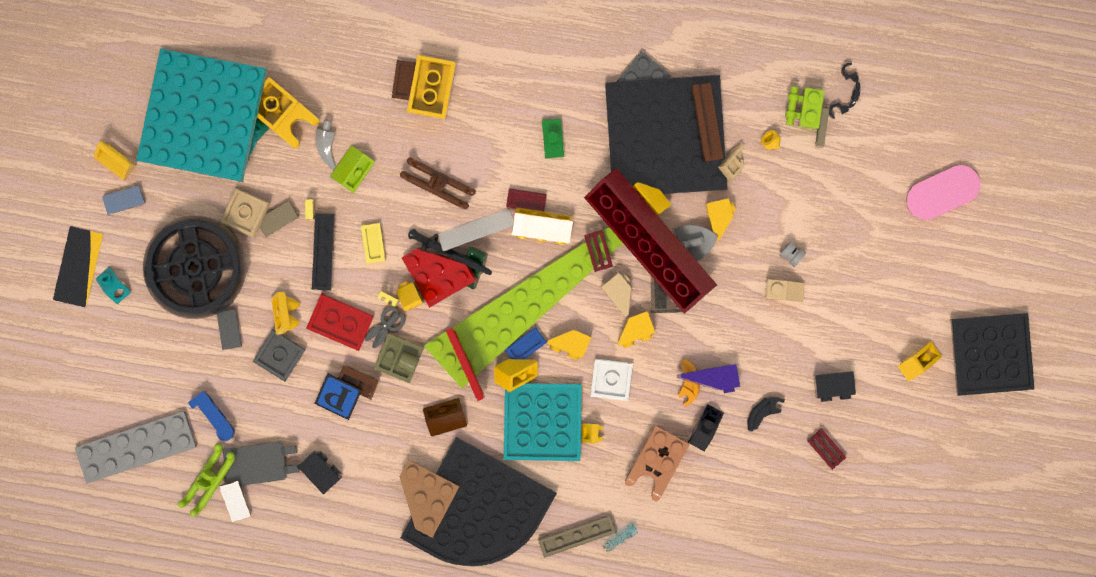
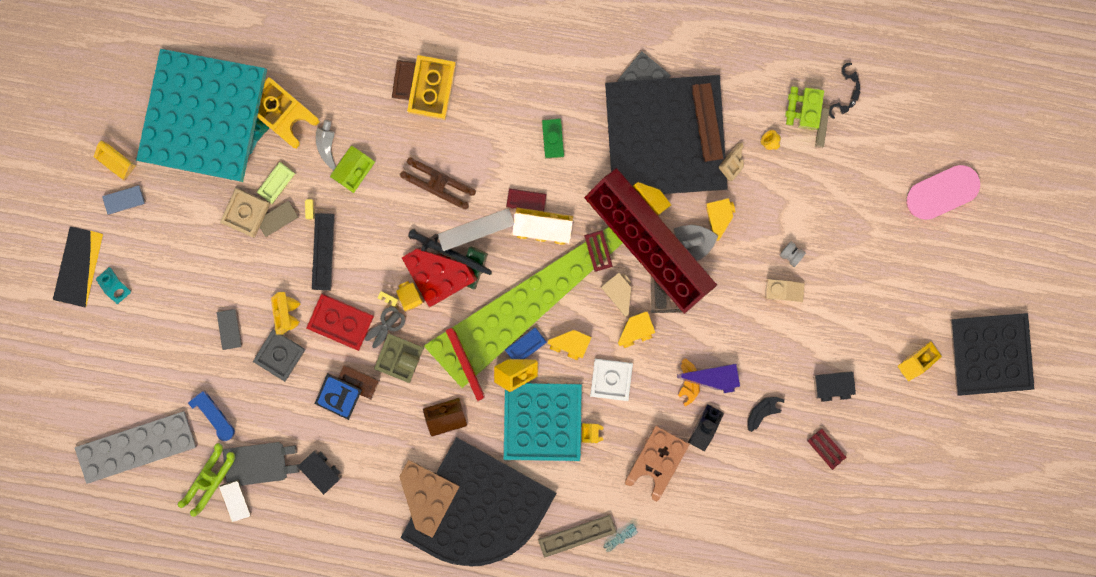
(201, 305): black wheel -> none
(276, 183): none -> yellowish green tile
(373, 243): light yellow tile -> none

